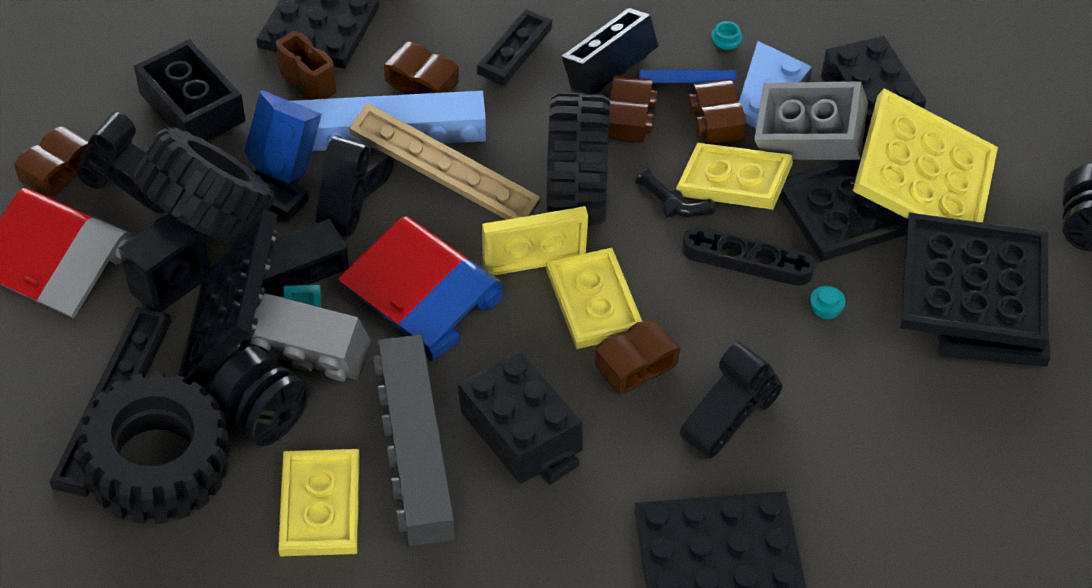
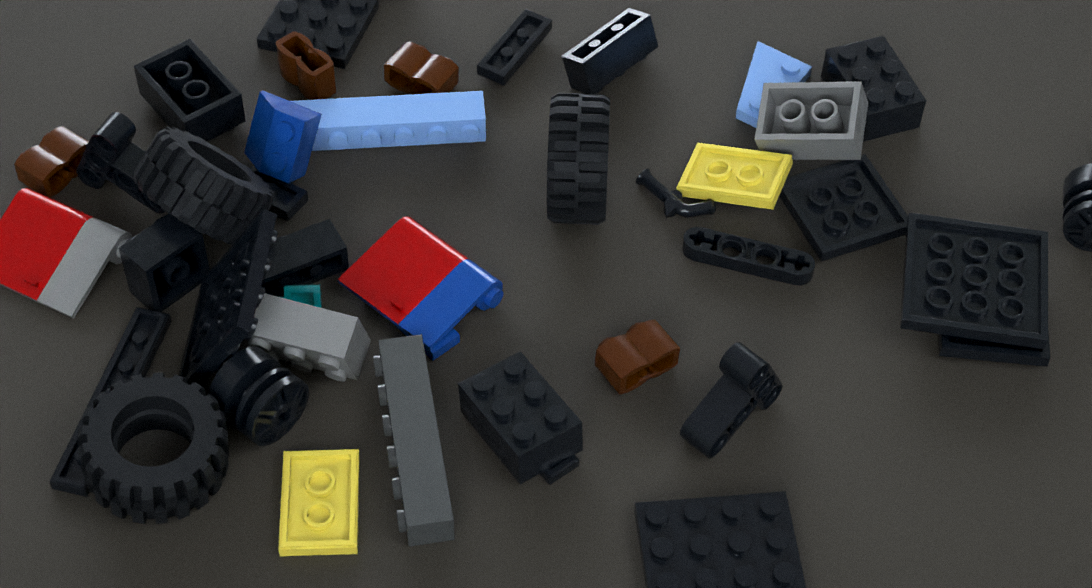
(348, 177): black beam -> none
(443, 164): tan plate -> none
(533, 240): light yellow tile -> none
(593, 296): light yellow tile -> none
(630, 108): reddish brown brick -> none
(686, 76): blue tile -> none
(717, 112): reddish brown brick -> none
(726, 35): teal plate -> none
(827, 302): teal plate -> none
(923, 163): light yellow plate -> none

